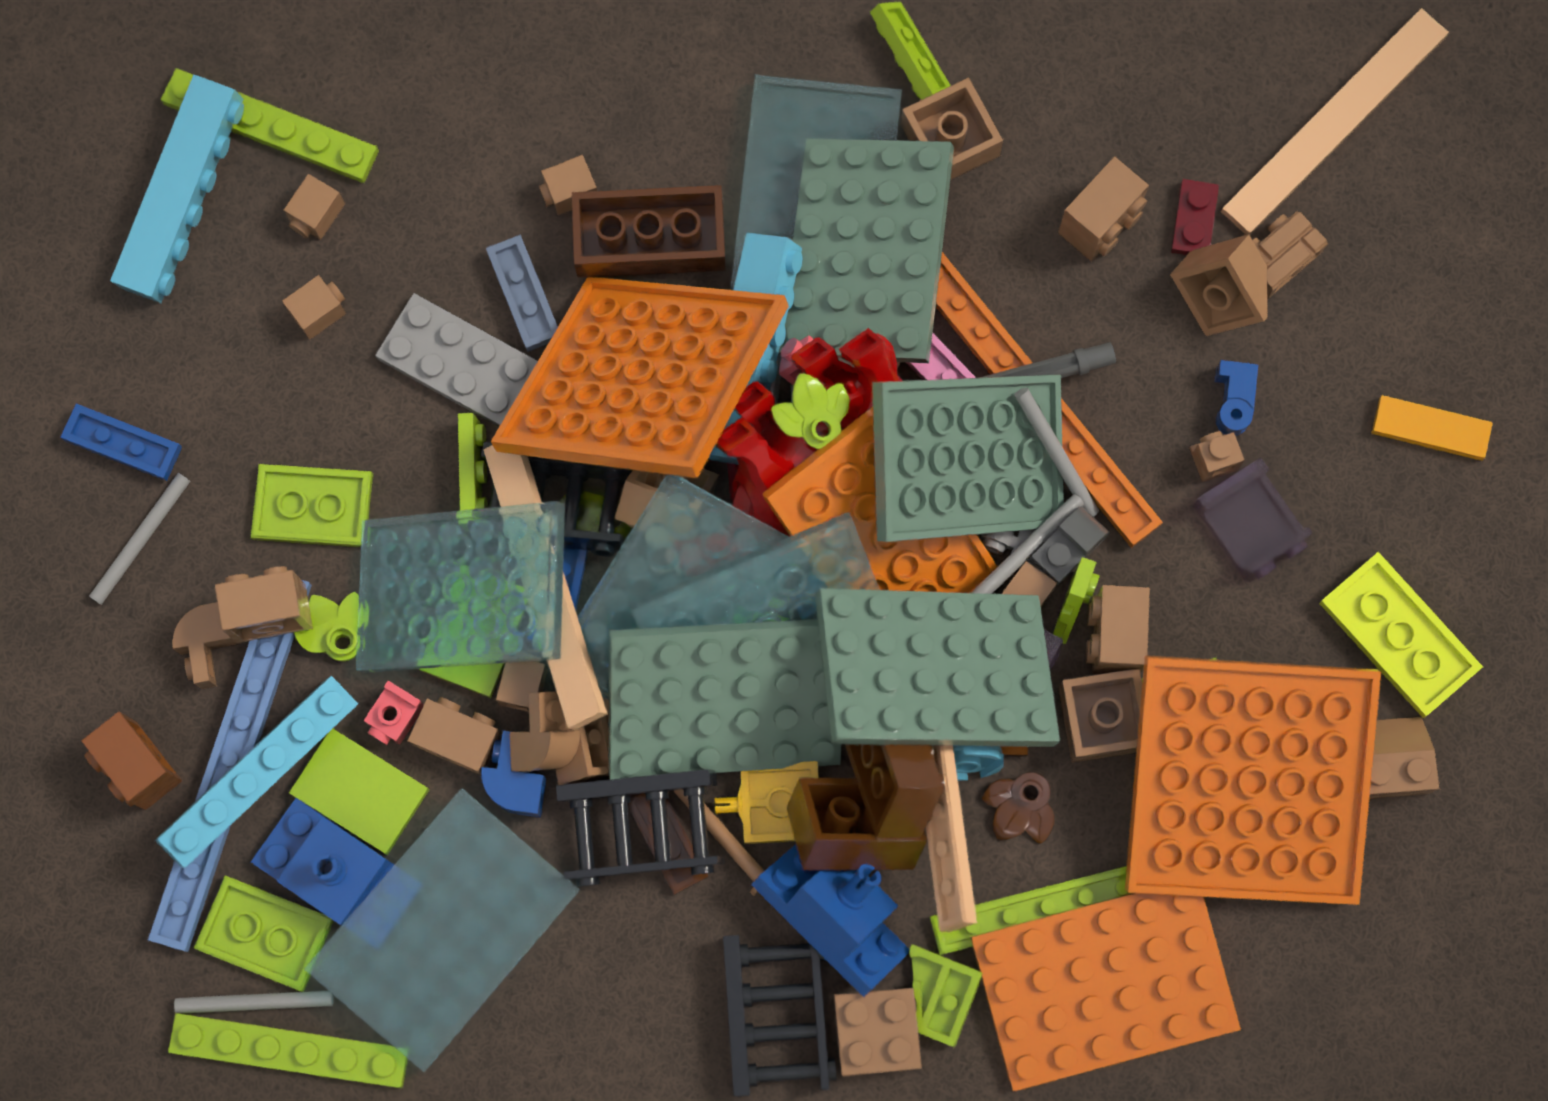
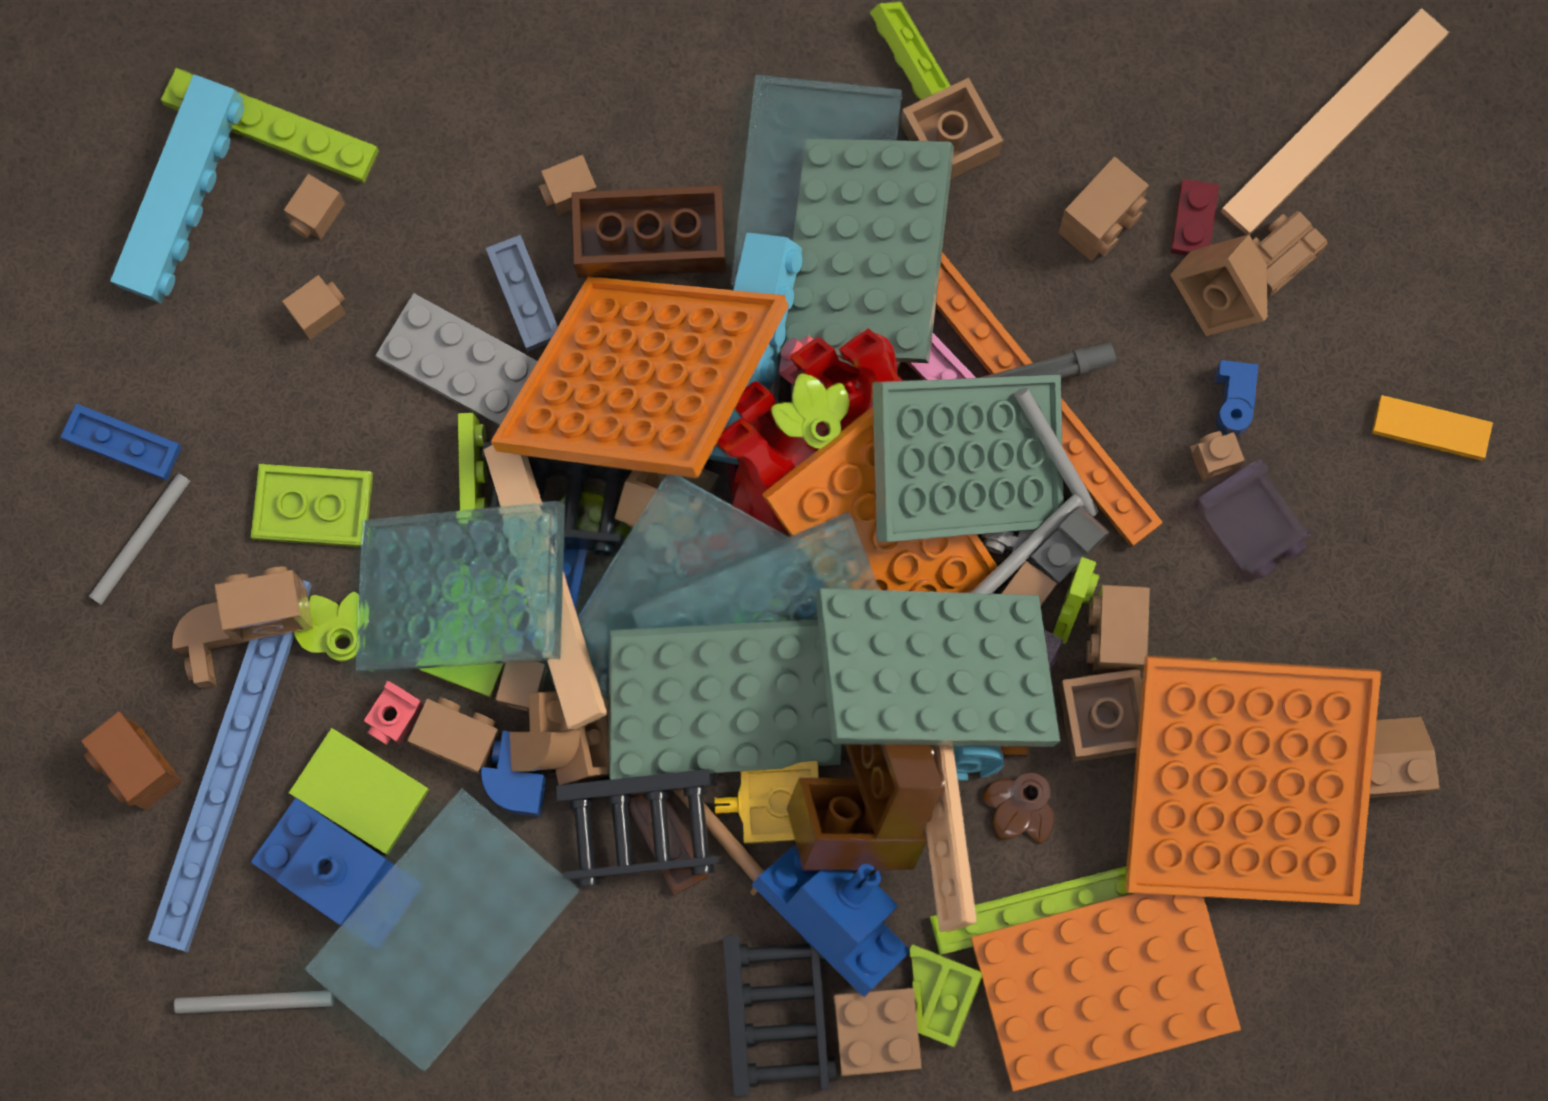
(256, 772): medium azure brick -> none
(263, 933): lime tile -> none
(288, 1050): lime plate -> none
(1400, 635): neon yellow plate -> none

